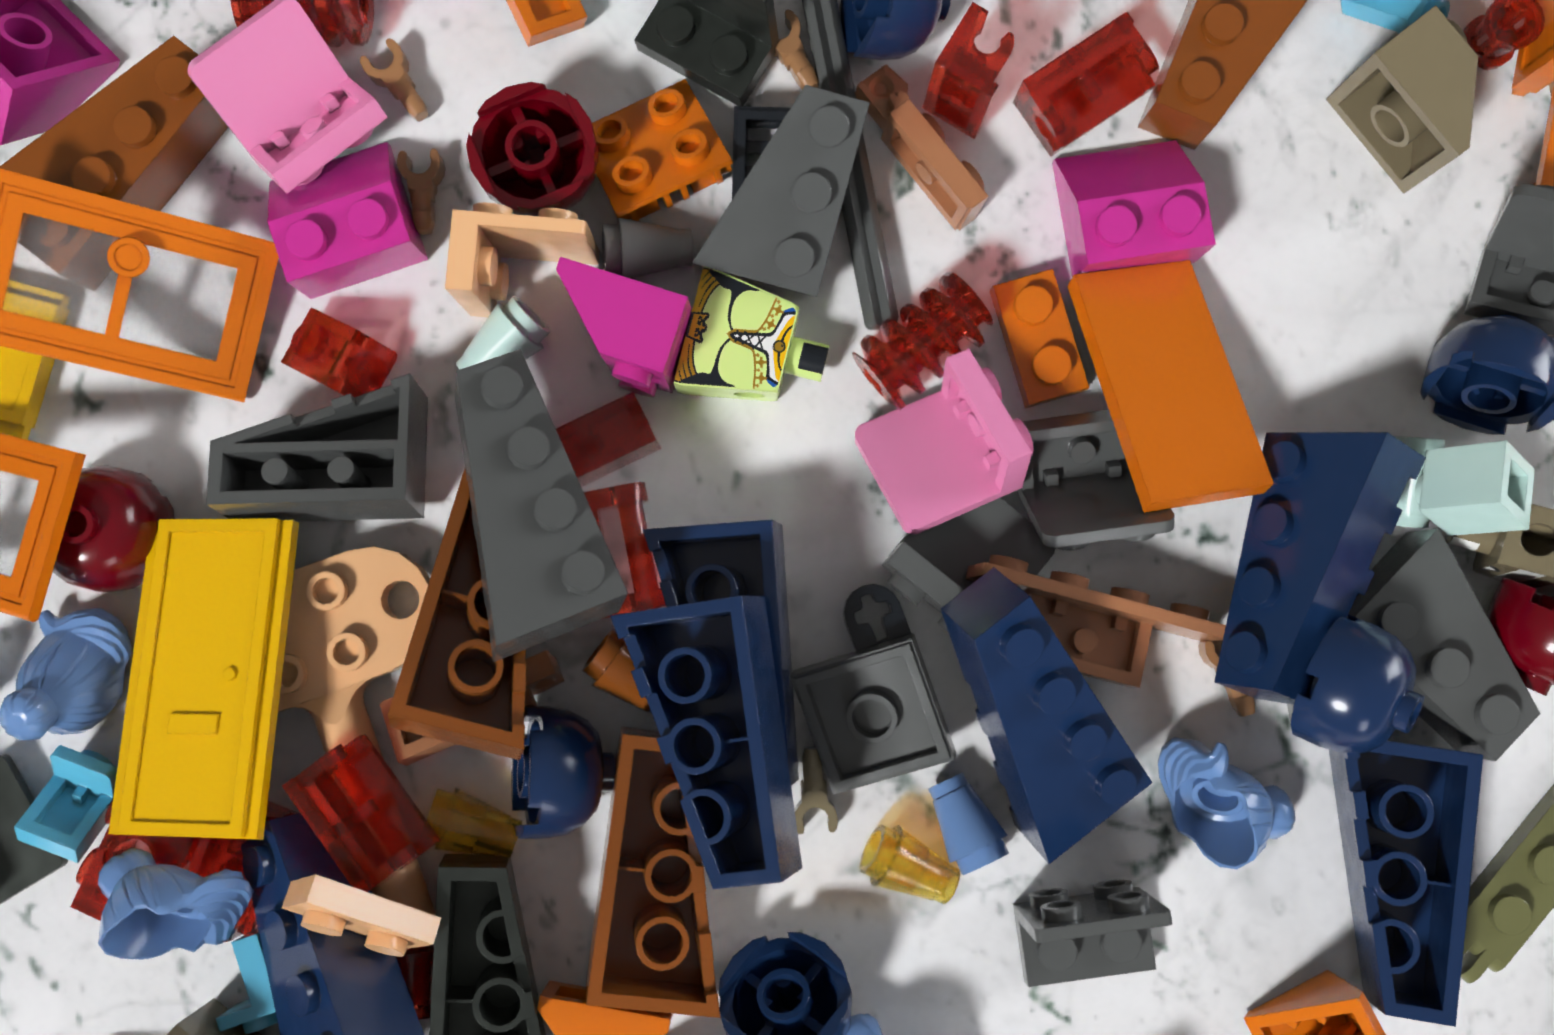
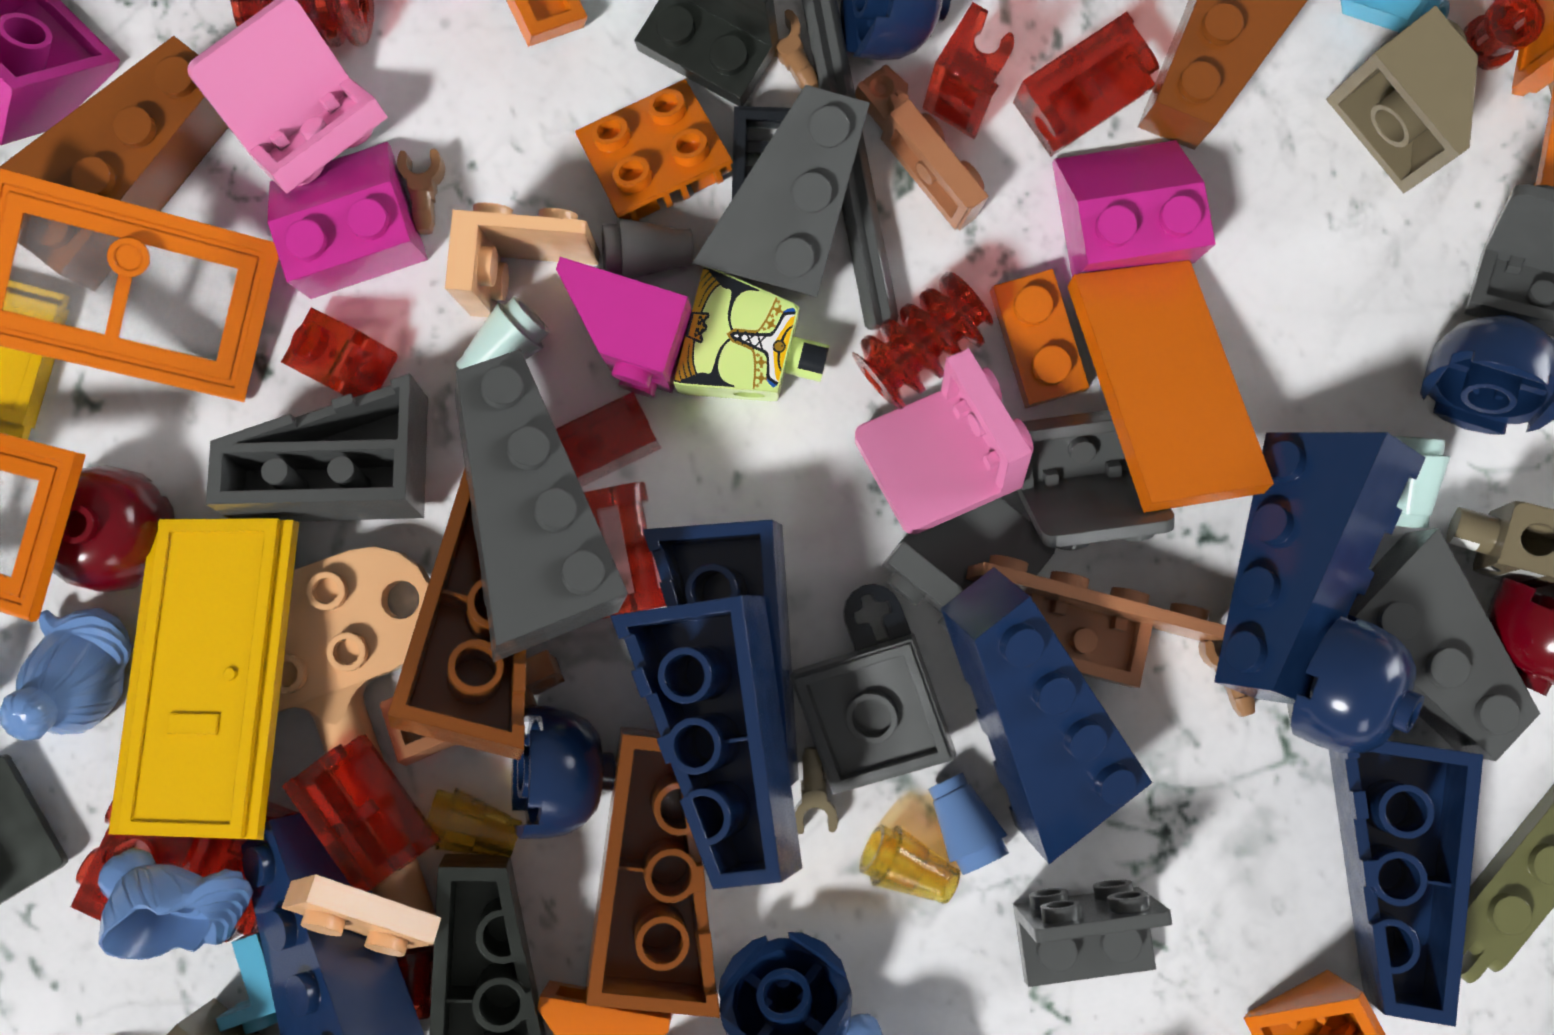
(71, 805): medium azure bracket -> none
(397, 81): medium nougat piece -> none
(533, 149): dark red cylinder -> none
(611, 671): dark orange cone -> none
(1221, 804): medium blue hair -> none
(1476, 488): light aqua brick -> none

